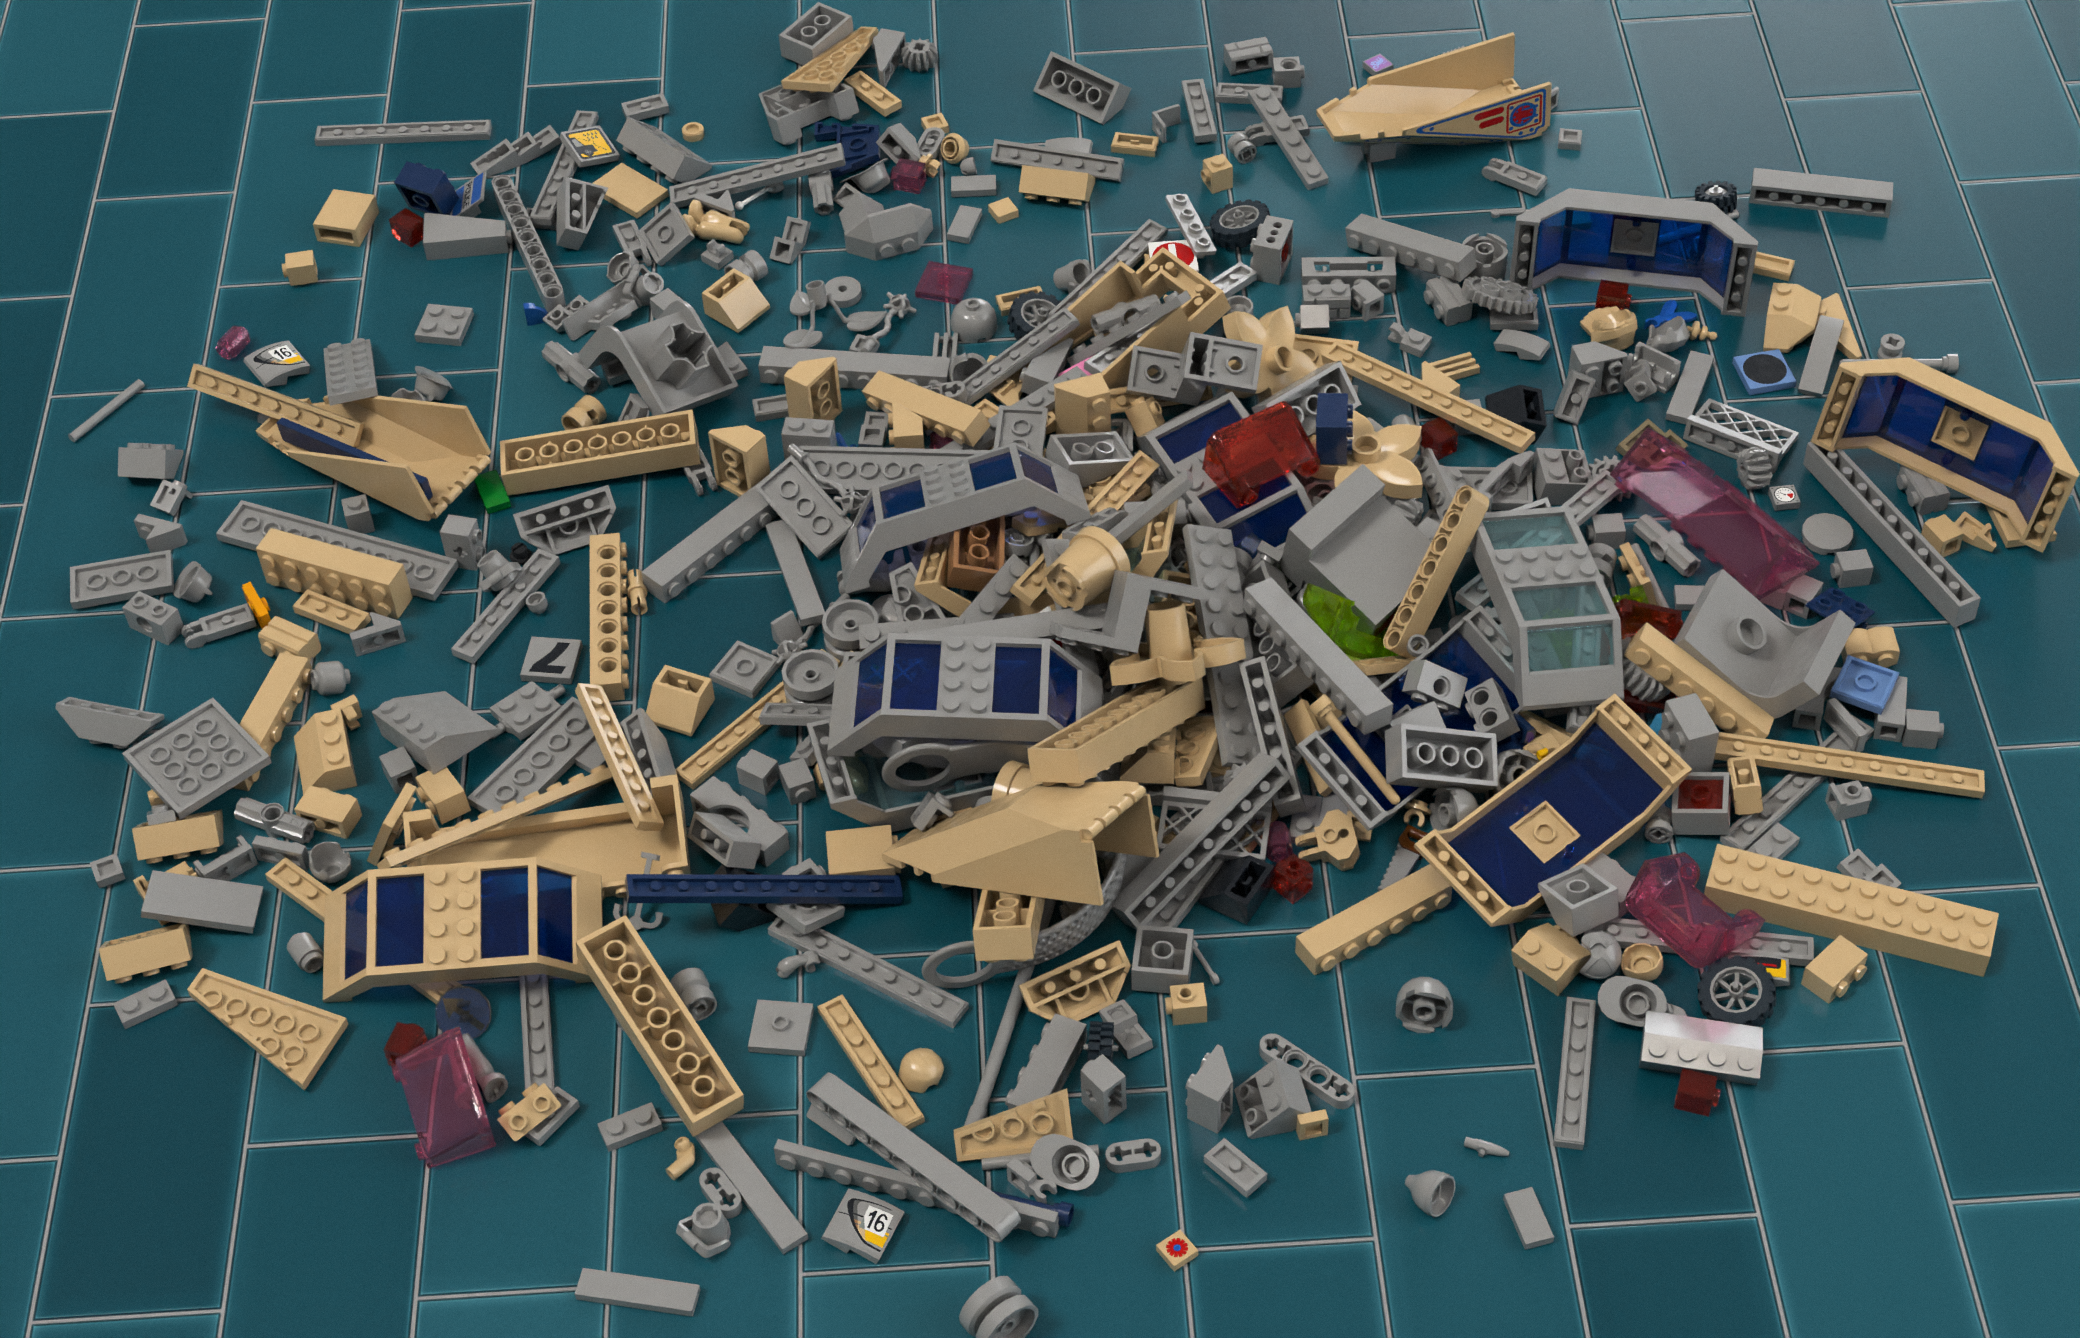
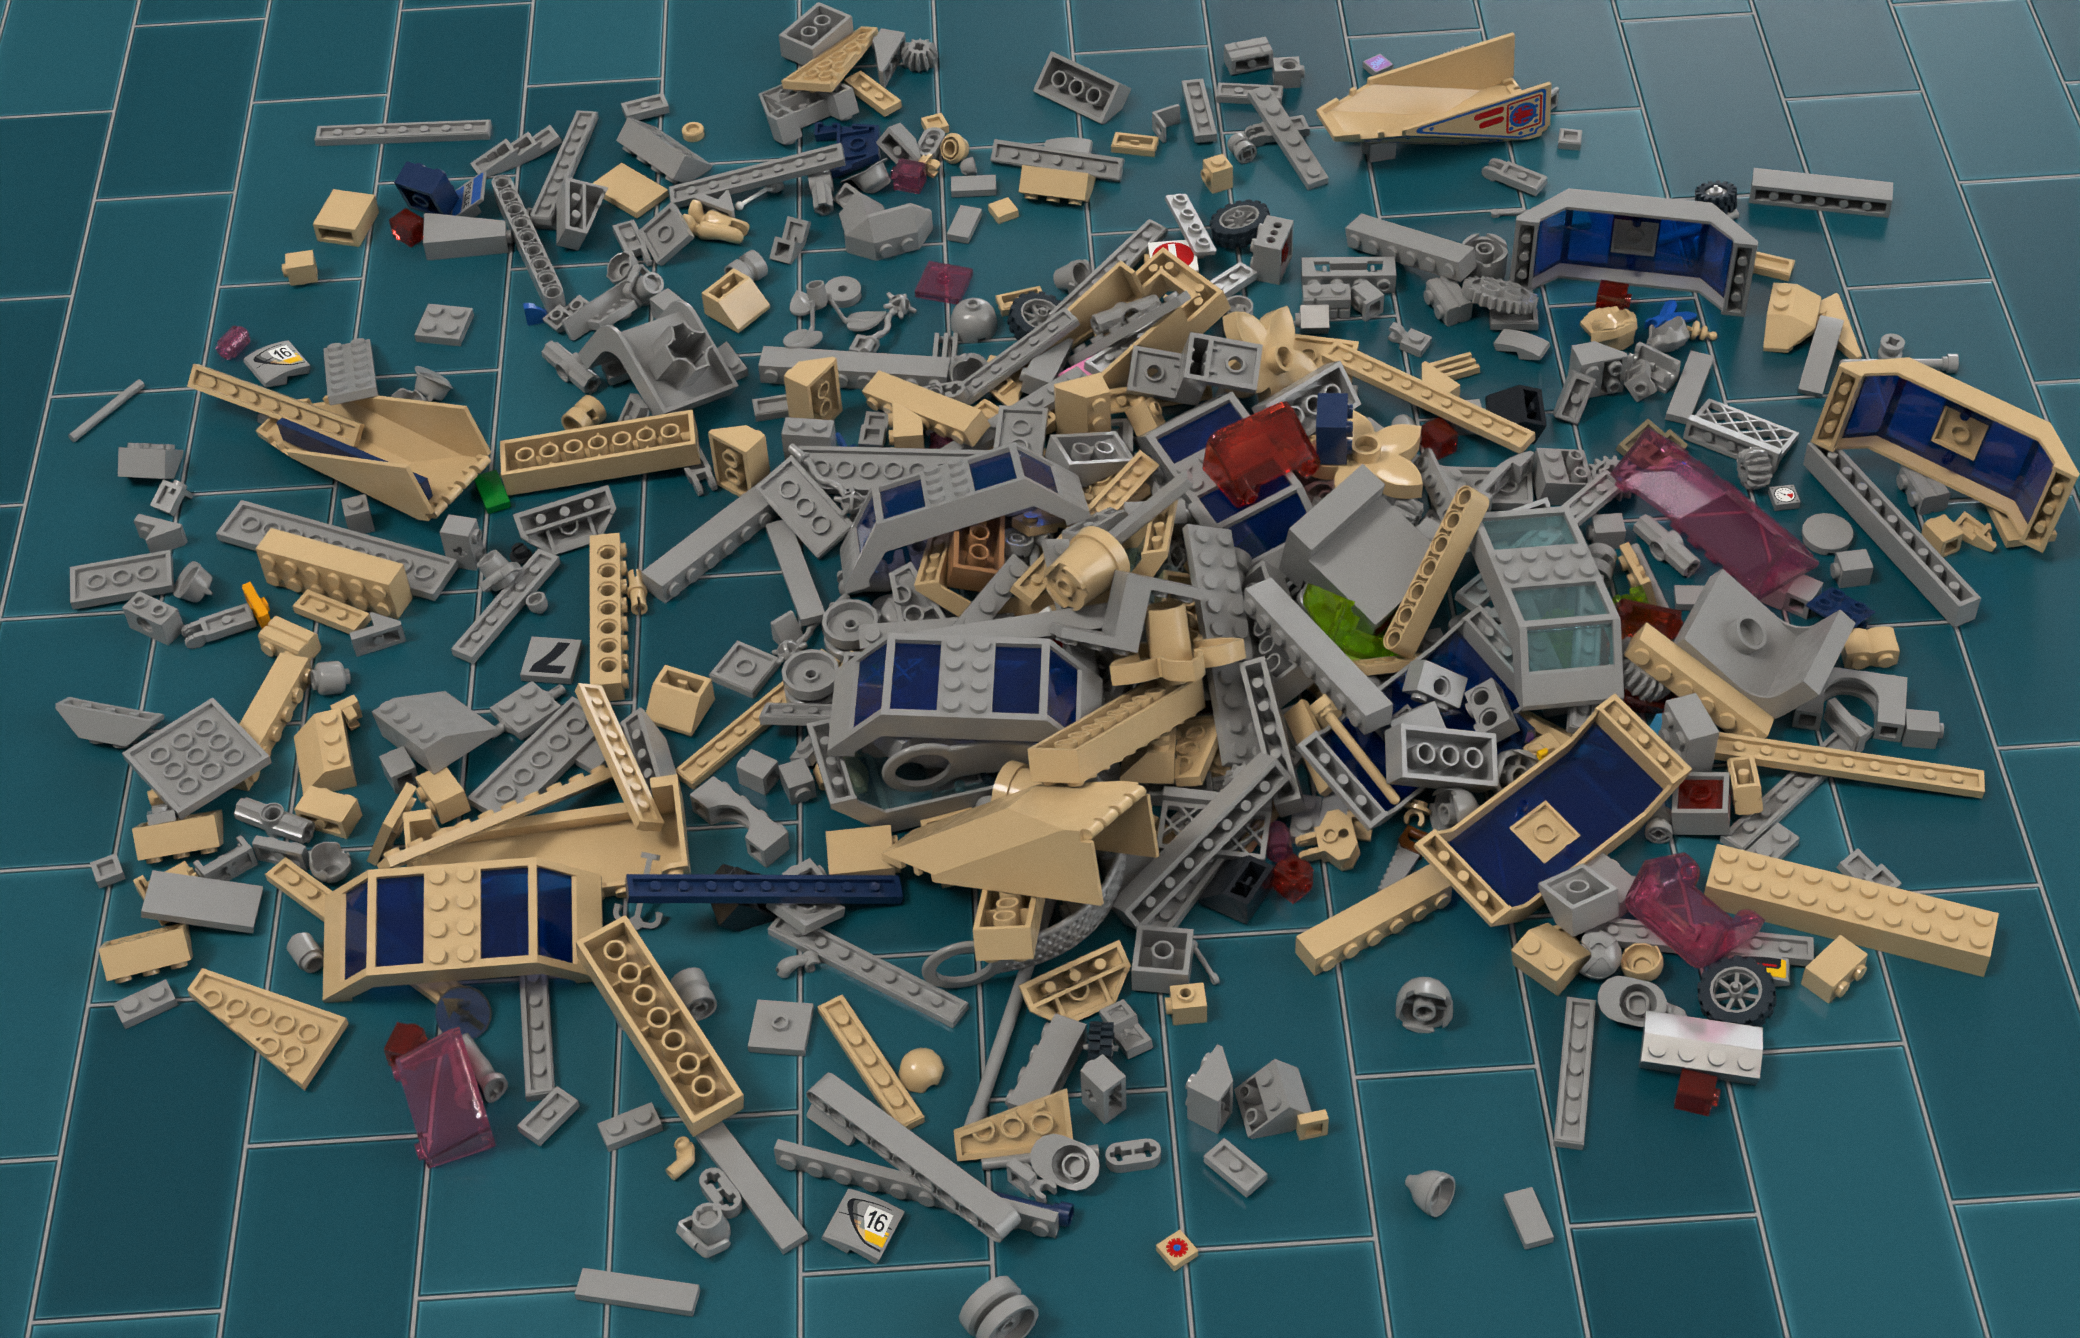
(529, 1112): tan bracket -> none
(589, 146): tile -> none
(716, 255): light grey tile -> none
(724, 840): light grey brick -> none
(926, 811): light grey bracket -> none
(1269, 554): light grey bracket -> none
(1309, 1068): light grey beam -> none
(1414, 641): light grey hinge -> none
(1485, 1147): light grey helmet -> none
(1764, 372): tile -> none
(1848, 799): light grey brick -> none
(1864, 684): medium blue tile -> none

